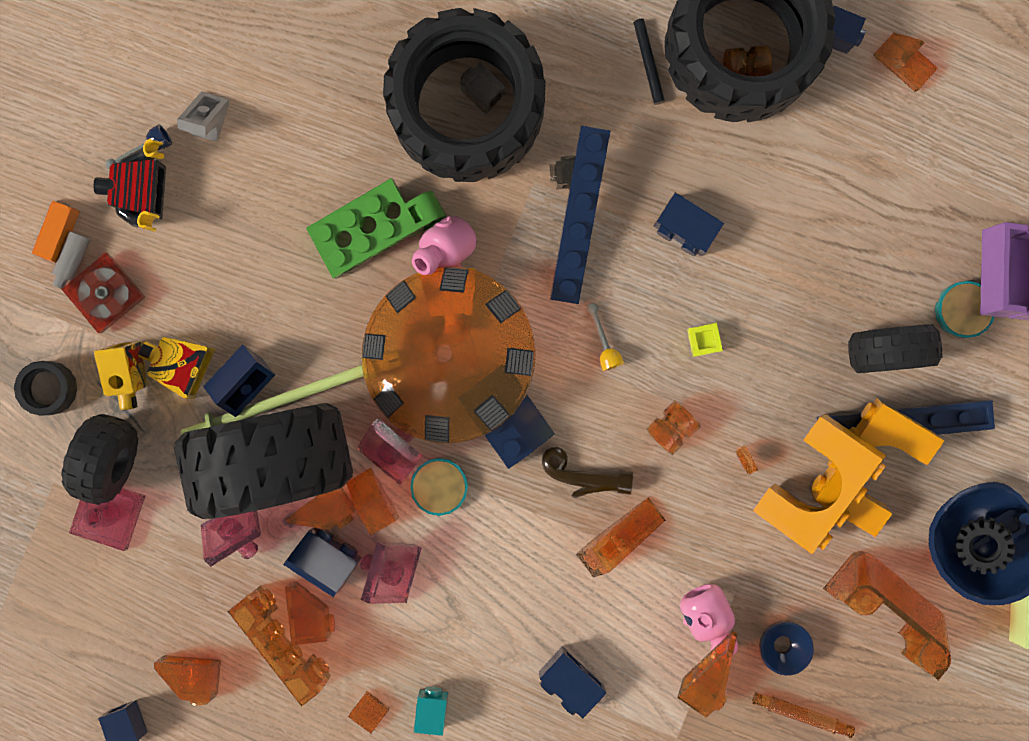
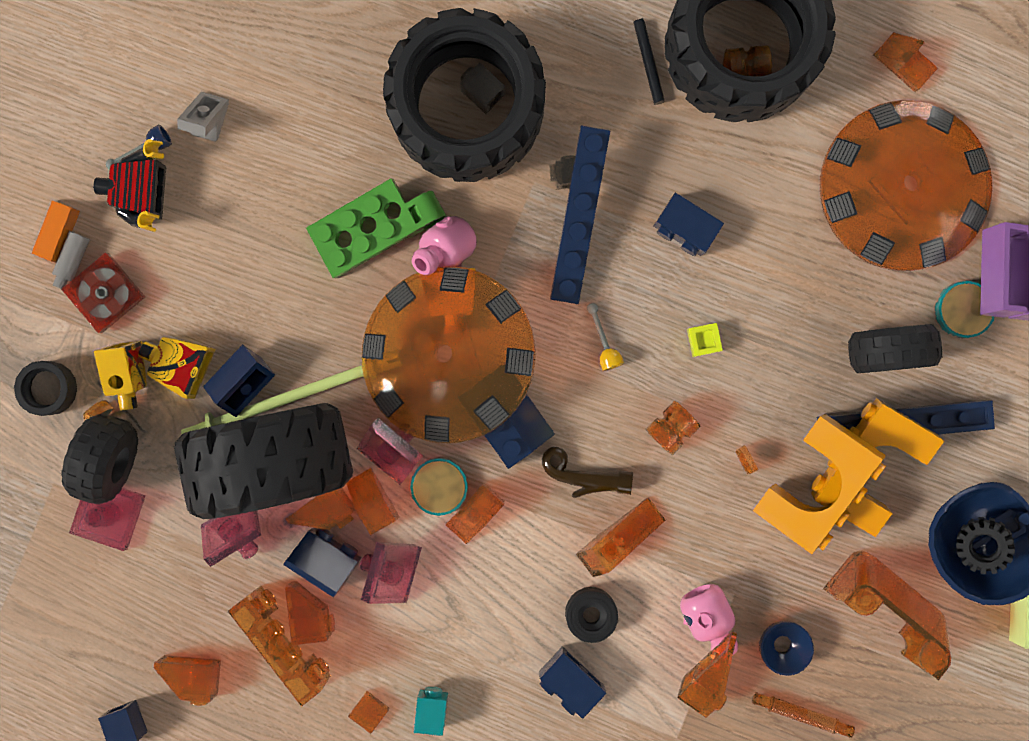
(100, 407): none -> clear orange tile
(475, 513): none -> clear orange slope
(591, 631): none -> black tyre
(848, 30): dark blue brick -> none
(867, 193): none -> clear orange dish

